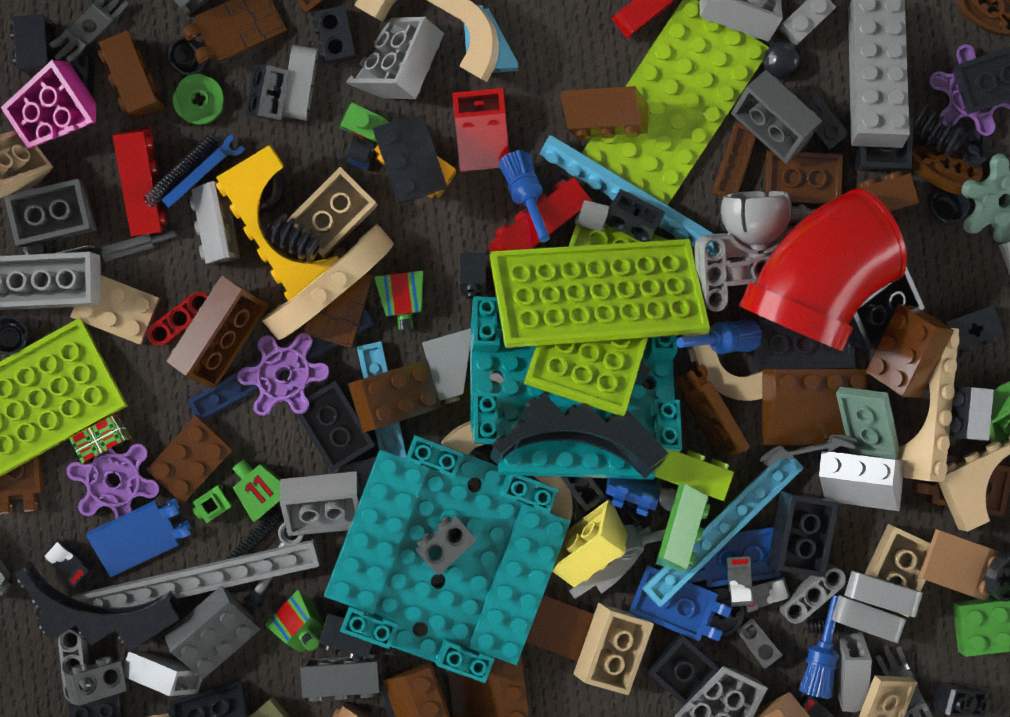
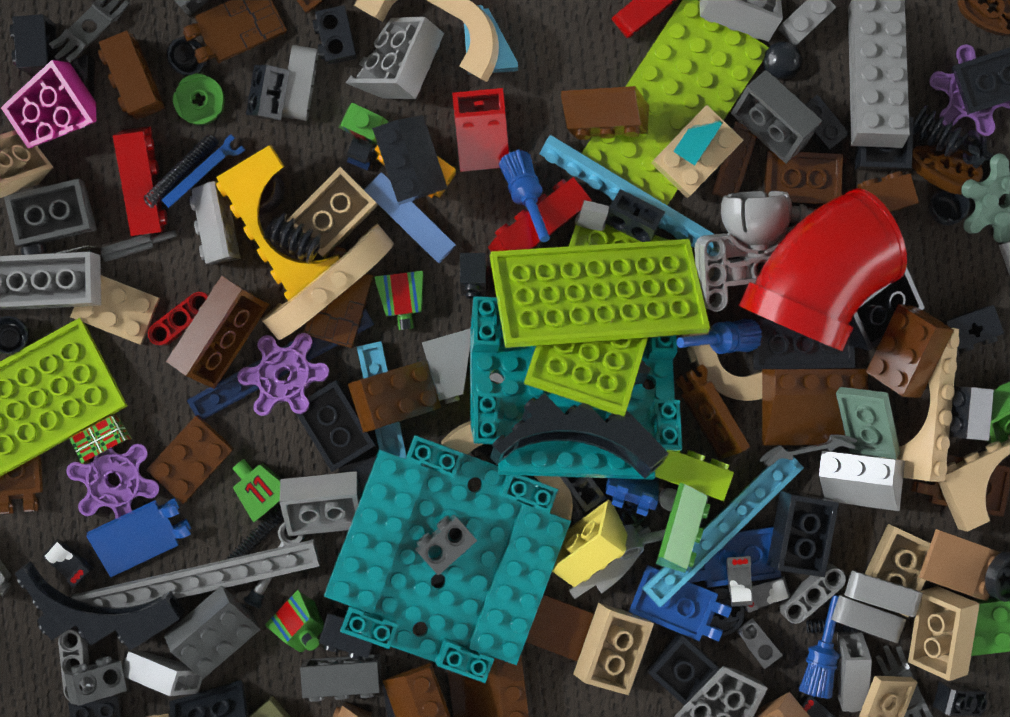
(220, 500): bright green window -> none
(410, 219): none -> medium blue slope
(684, 174): none -> tan brick
(696, 141): none -> teal slope
(944, 633): none -> tan brick

